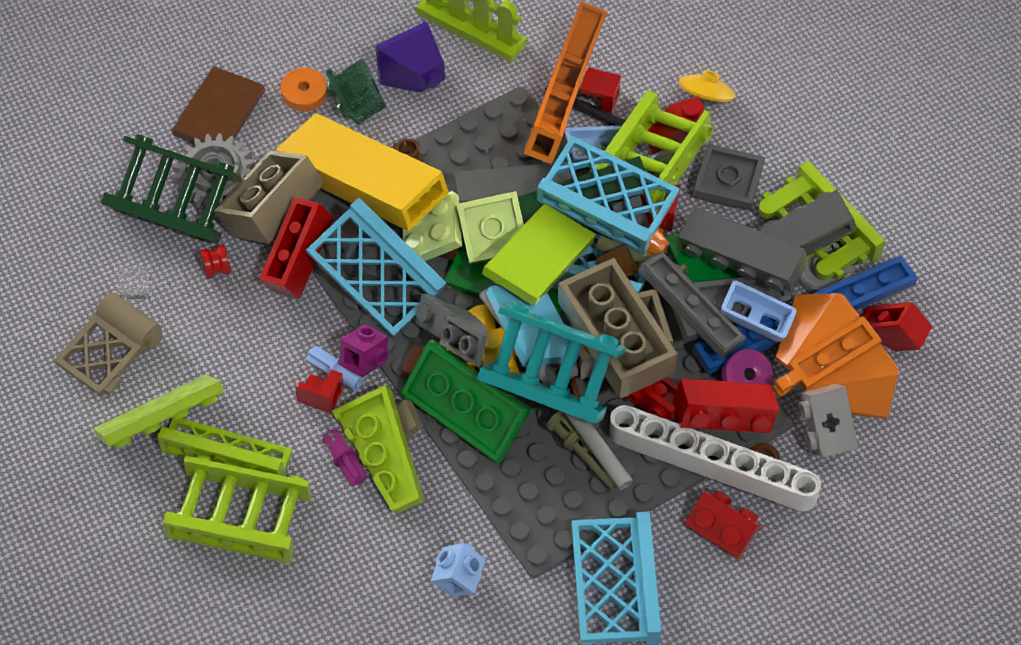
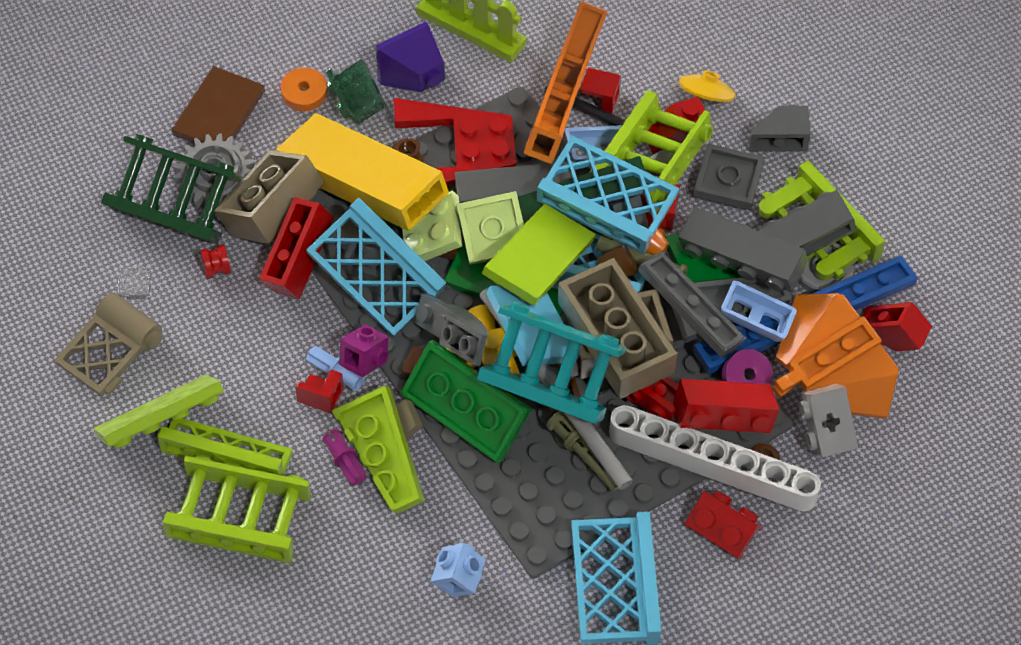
(480, 137): none -> red wing
(782, 131): none -> dark grey slope

